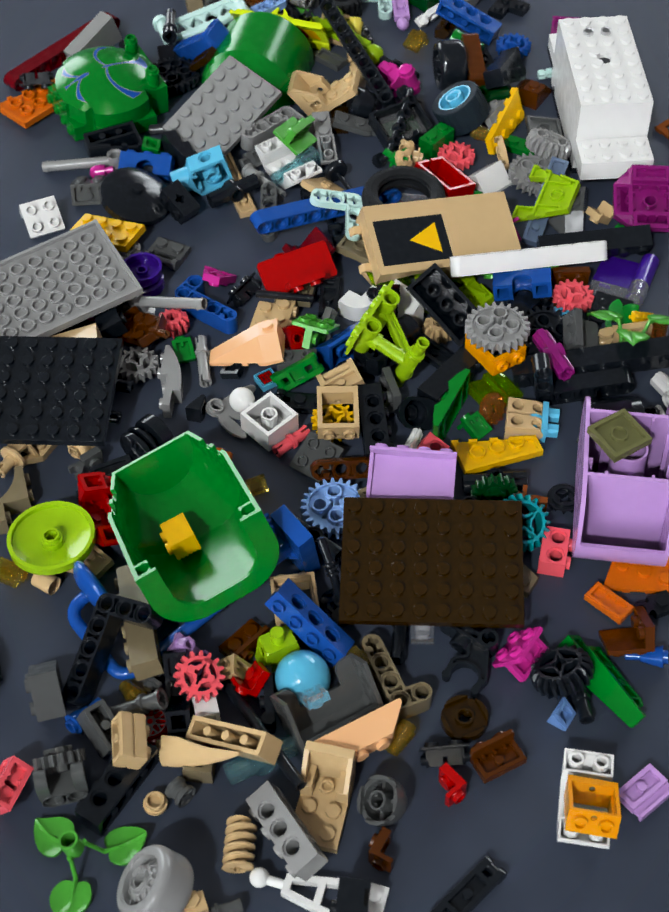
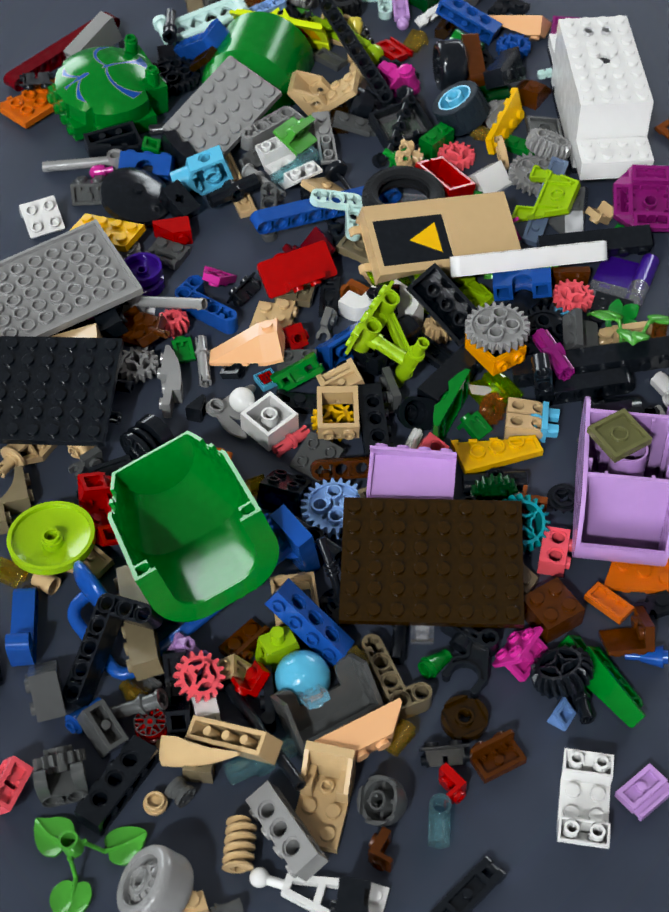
(22, 640): none -> blue beam
(129, 740): tan brick -> none
(174, 229): none -> red slope
(179, 537): yellow brick -> none
(281, 489): none -> black bracket
(284, 295): black bar -> none
(314, 329): bright green bracket -> none
(353, 286): none -> dark orange bracket
(395, 50): none -> red plate
(432, 664): none -> green cone
(439, 822): none -> clear light blue piece
(479, 390): none -> white sticker
(530, 26): none -> light nougat wedge
(553, 609): none -> reddish brown brick
(604, 796): light orange window -> none
(637, 316): yellow axle -> none

